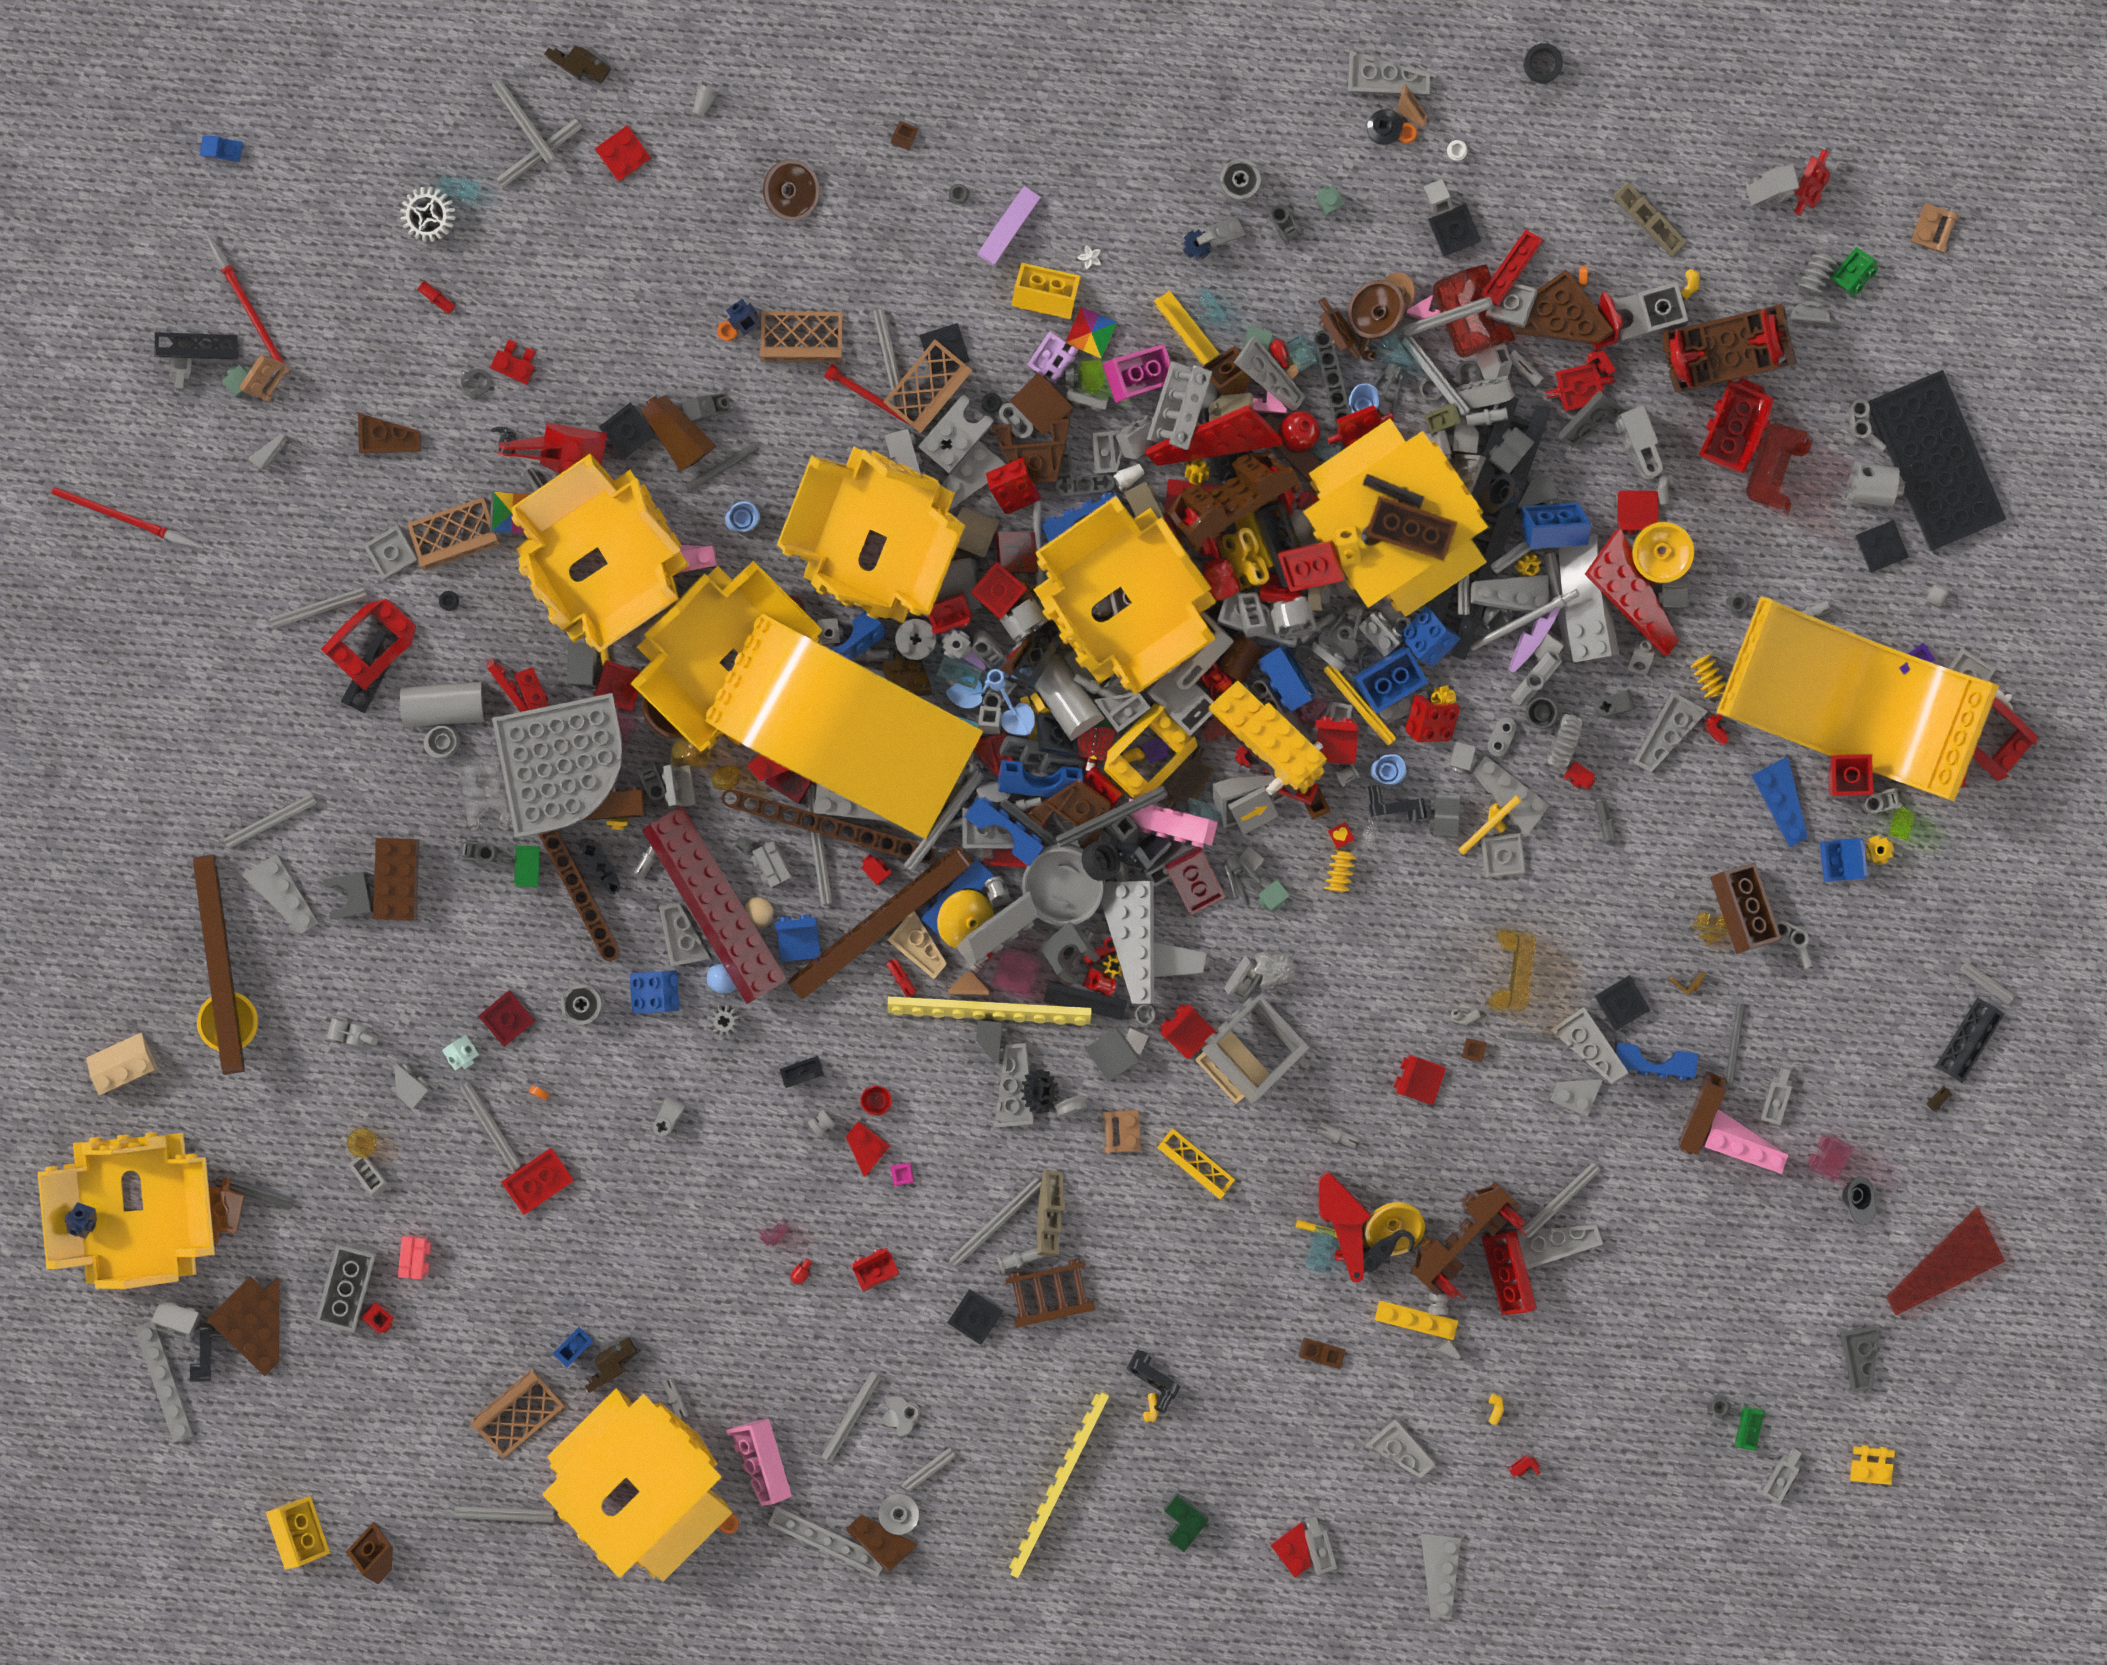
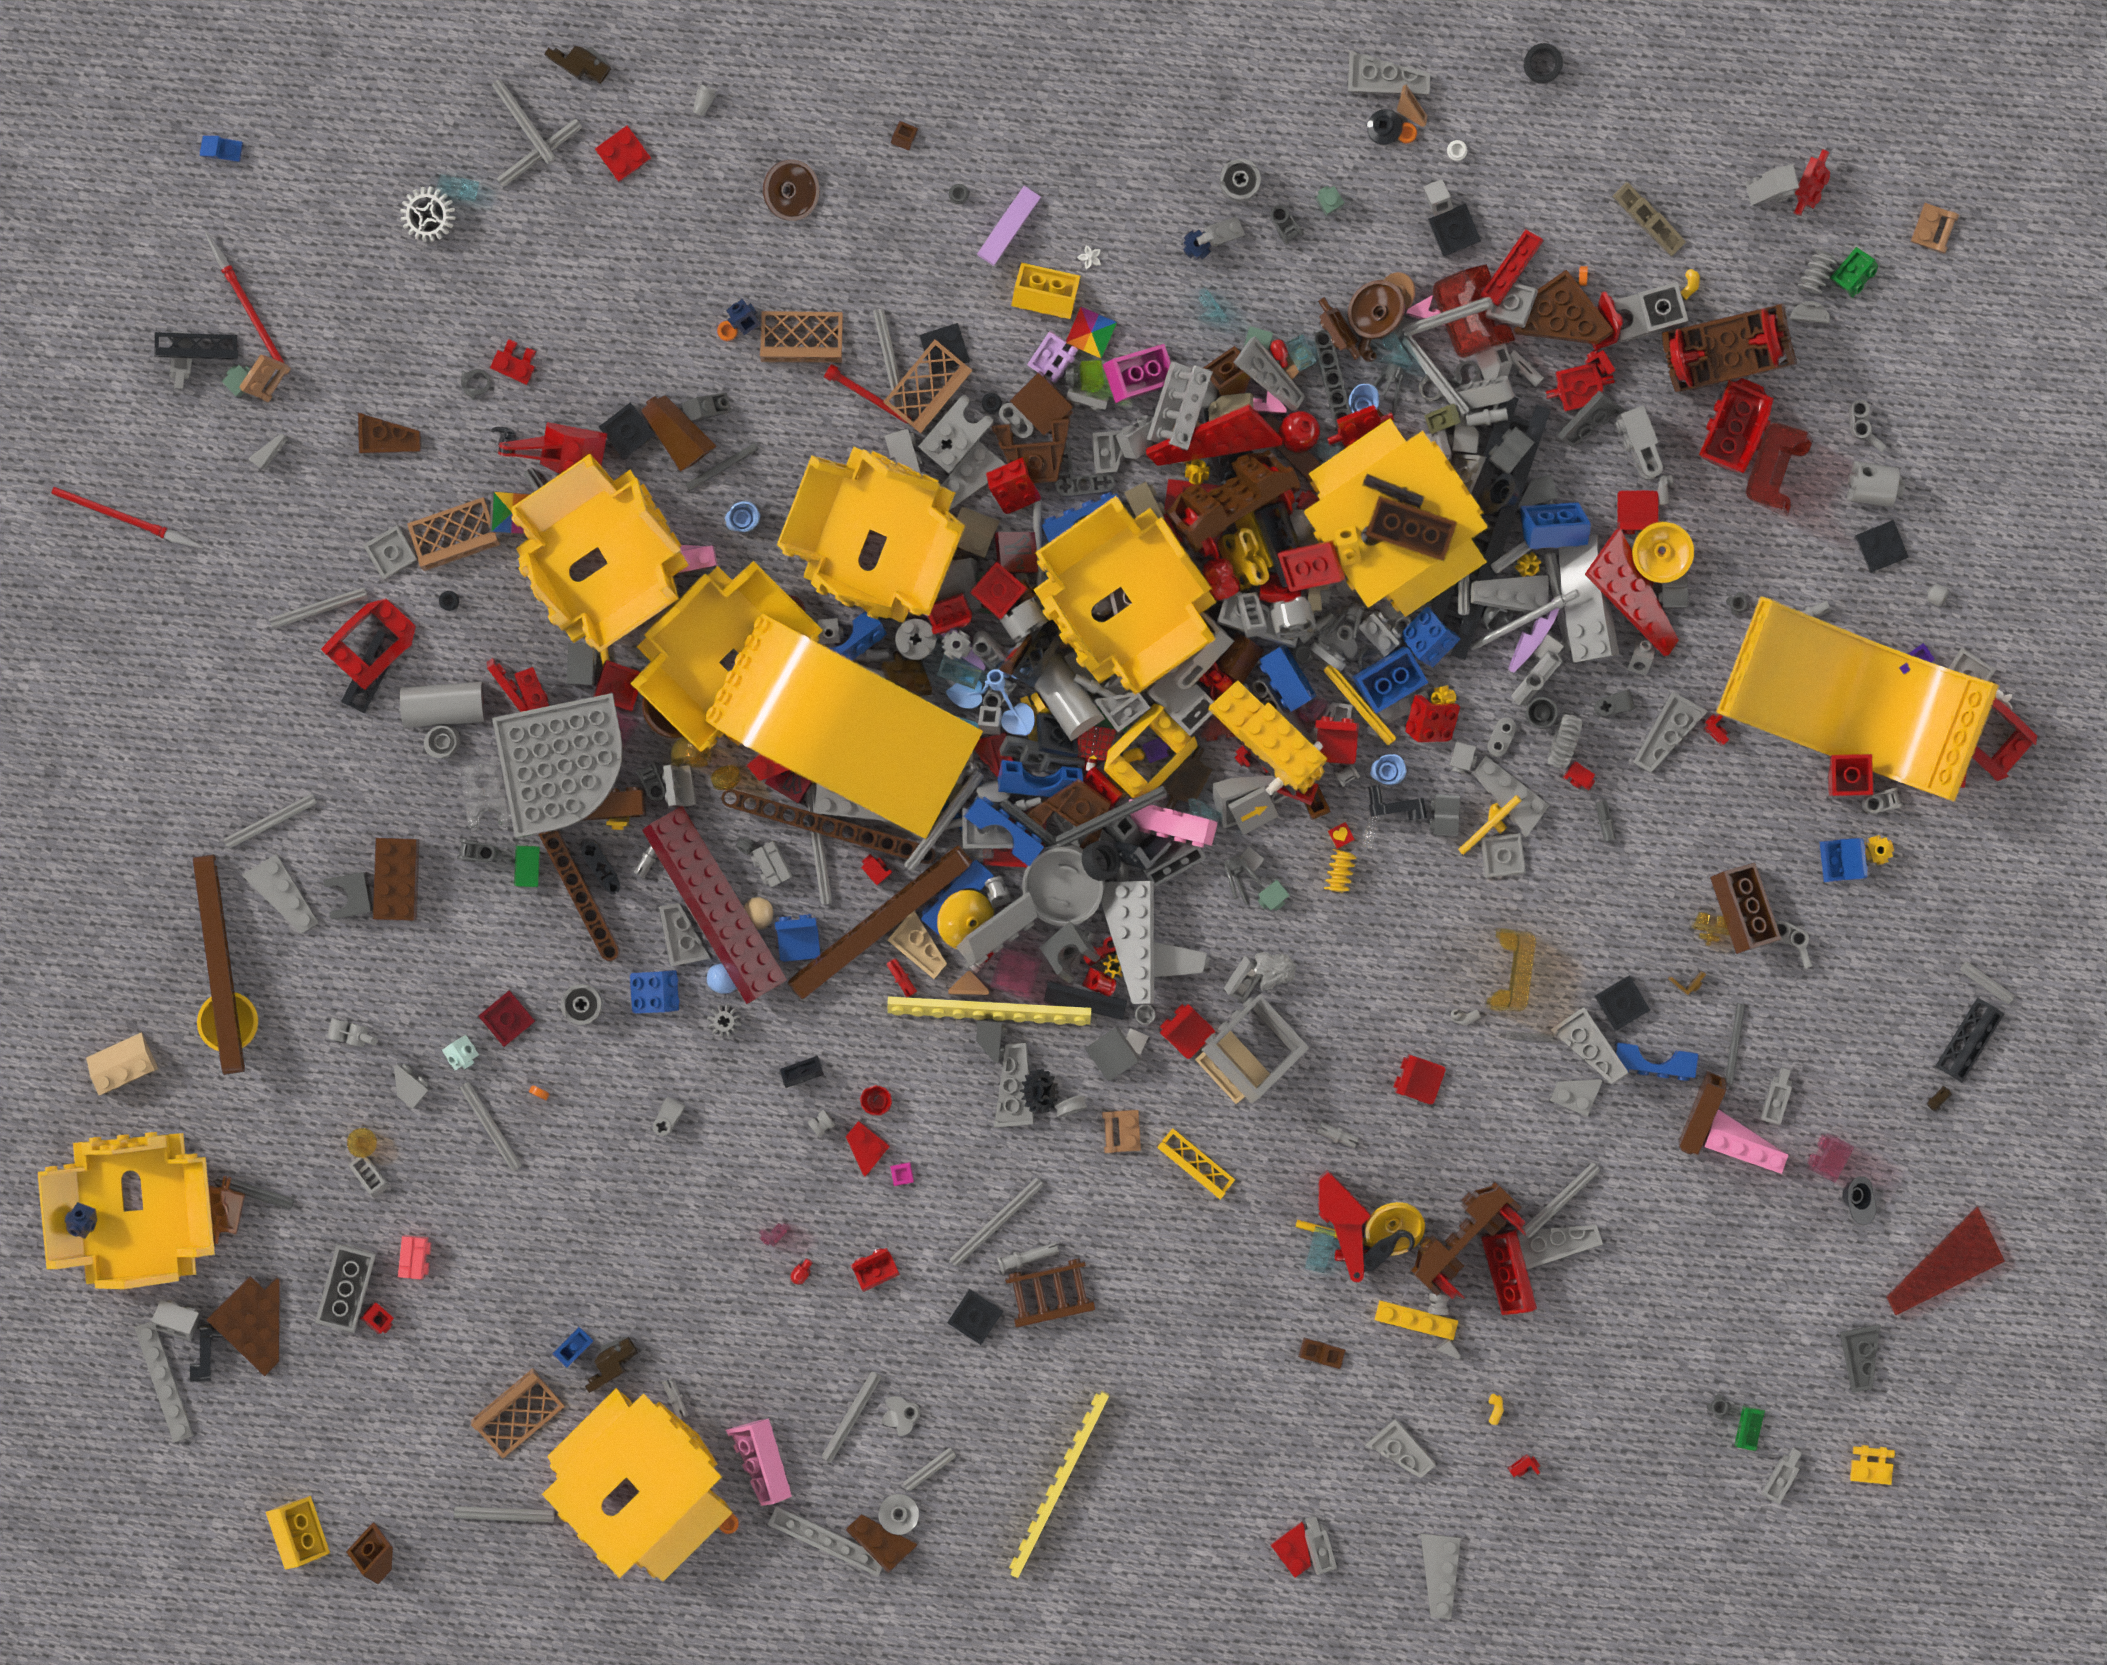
(436, 297): red axle -> none
(537, 1181): red plate -> none
(1049, 1213): dark tan slope -> none
(1128, 476): white cone -> none
(1140, 1367): black beam -> none
(1153, 1414): yellow arm -> none
(1186, 328): yellow fence -> none
(1189, 1521): dark green brick -> none
(1195, 881): tile -> none
(1474, 1049): reddish brown plate -> none
(1708, 676): yellow piece -> none
(1781, 798): blue wing -> none
(1902, 823): clear neon green brick -> none
(1936, 460): black plate -> none

